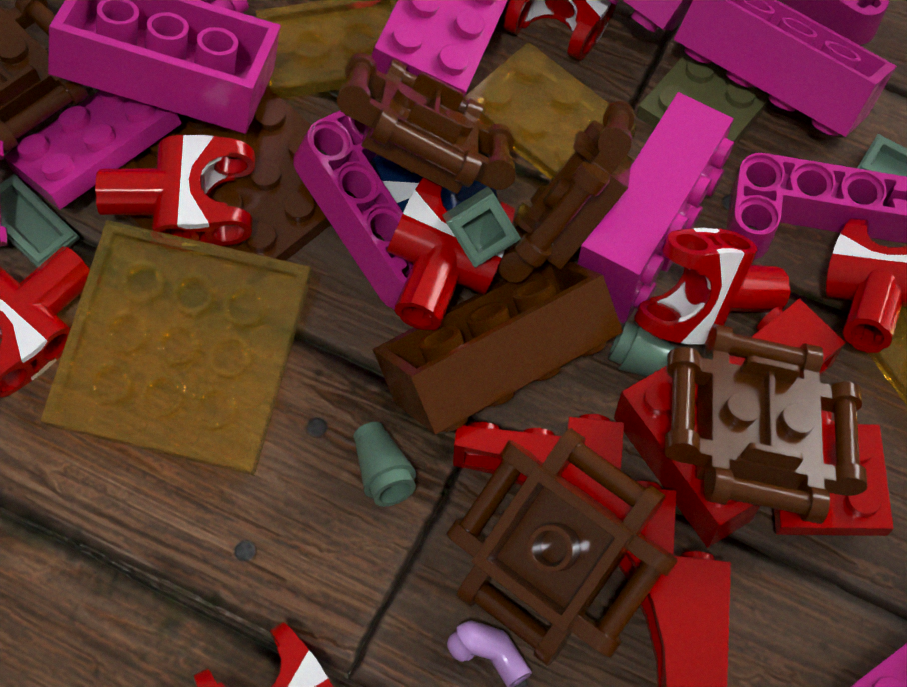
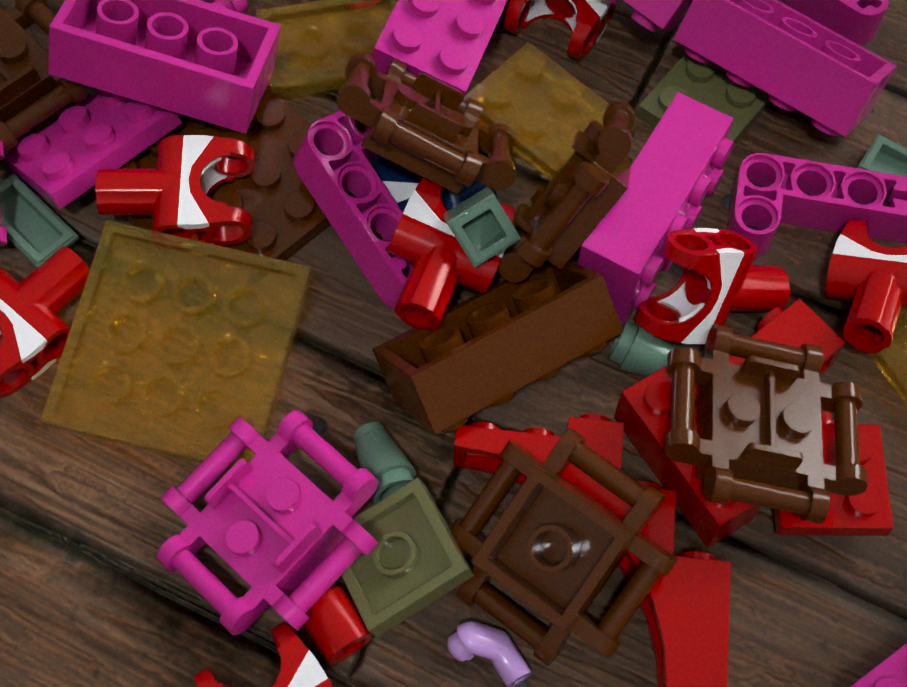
(269, 523): none -> dark pink brick
(337, 626): none -> red piece
(410, 564): none -> olive plate

